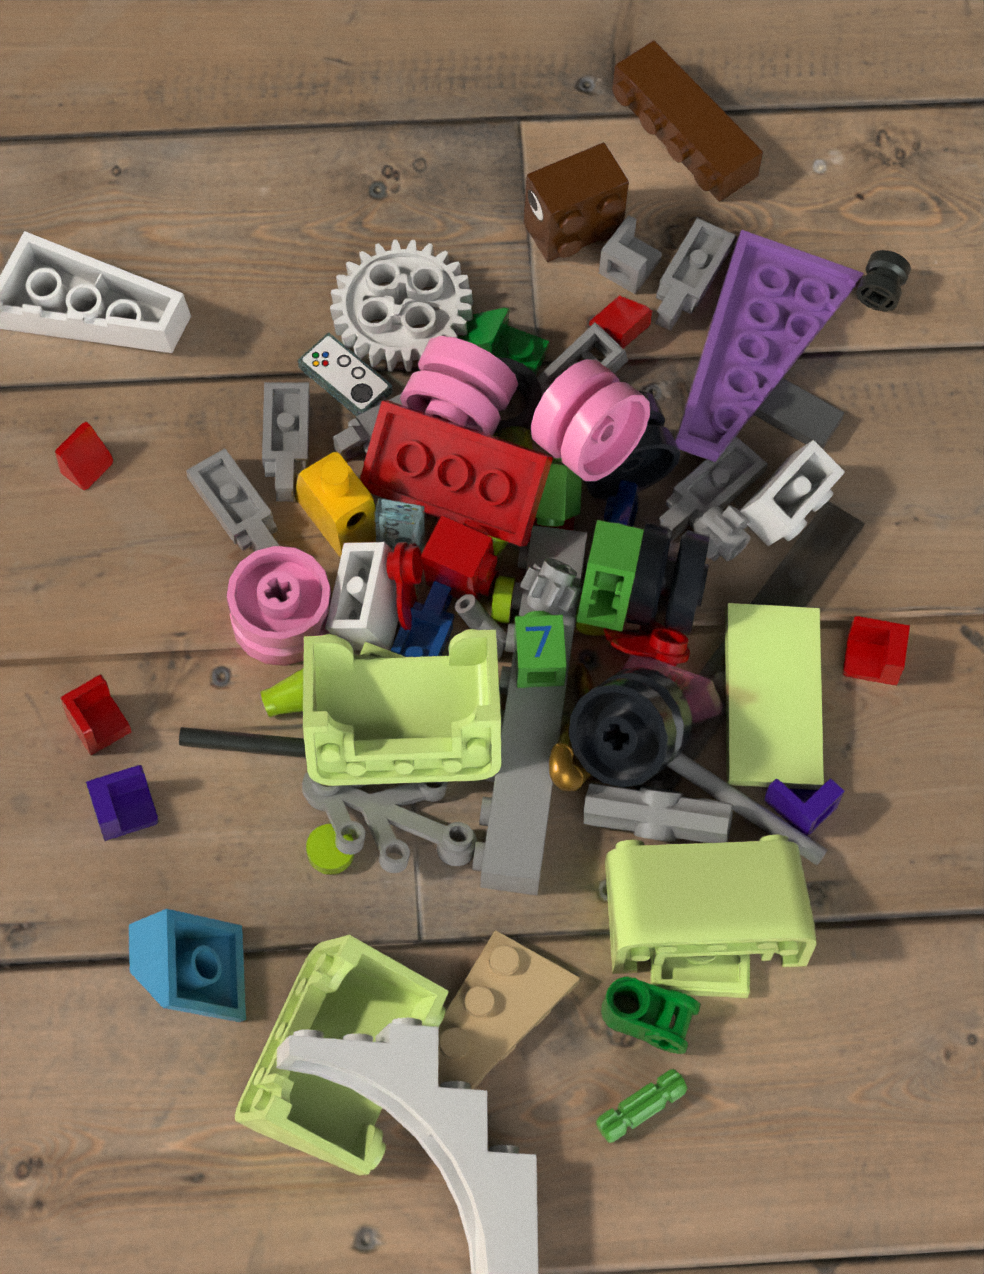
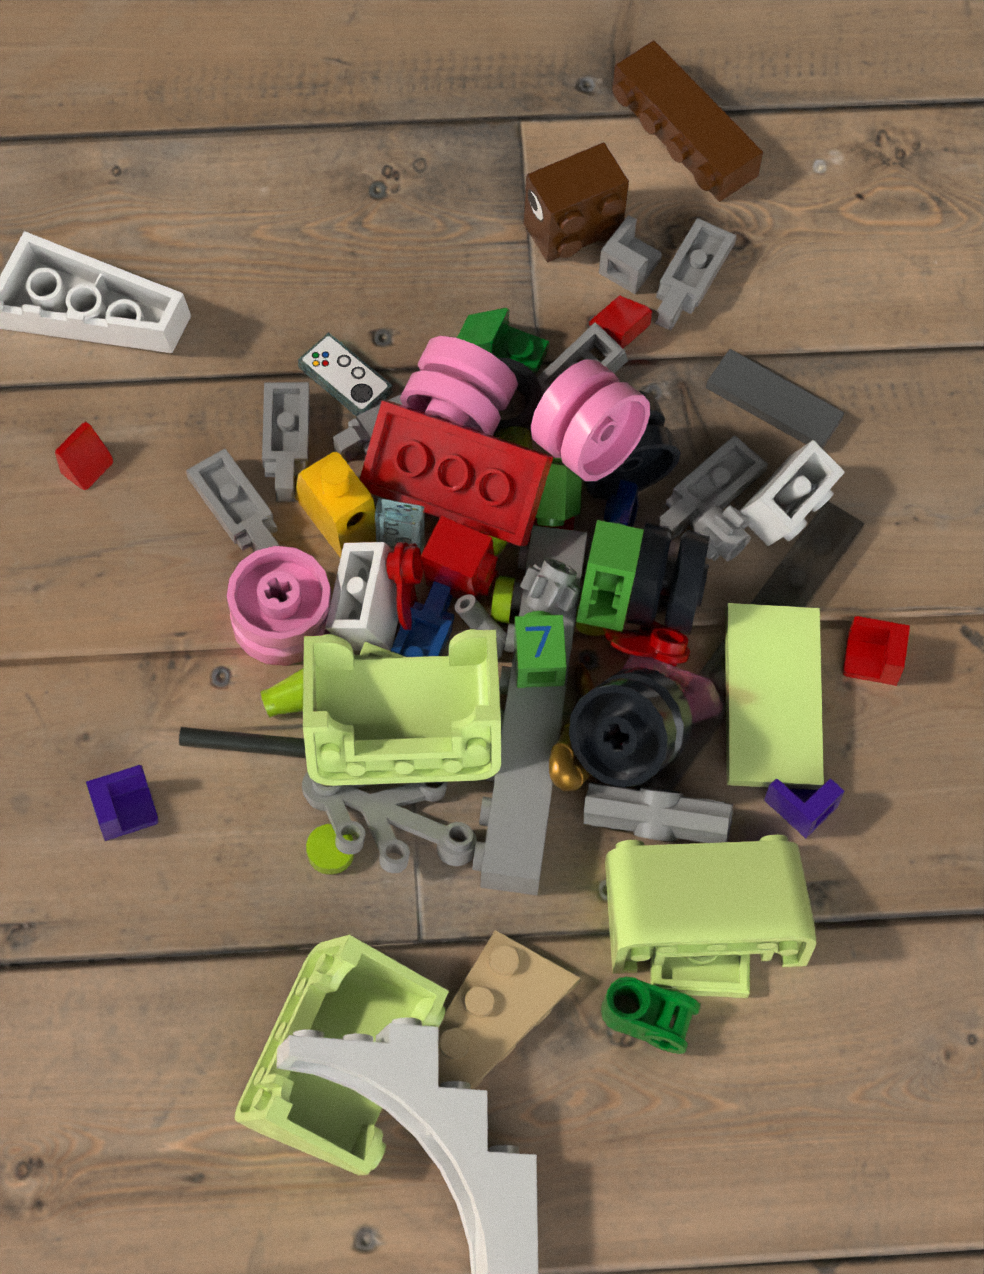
(95, 715): red panel -> none
(190, 963): dark azure slope -> none
(400, 303): white gear -> none
(641, 1105): bright green axle -> none
(746, 806): light grey bar -> none
(761, 325): medium lavender wing -> none
(884, 277): pearl dark grey wheel -> none

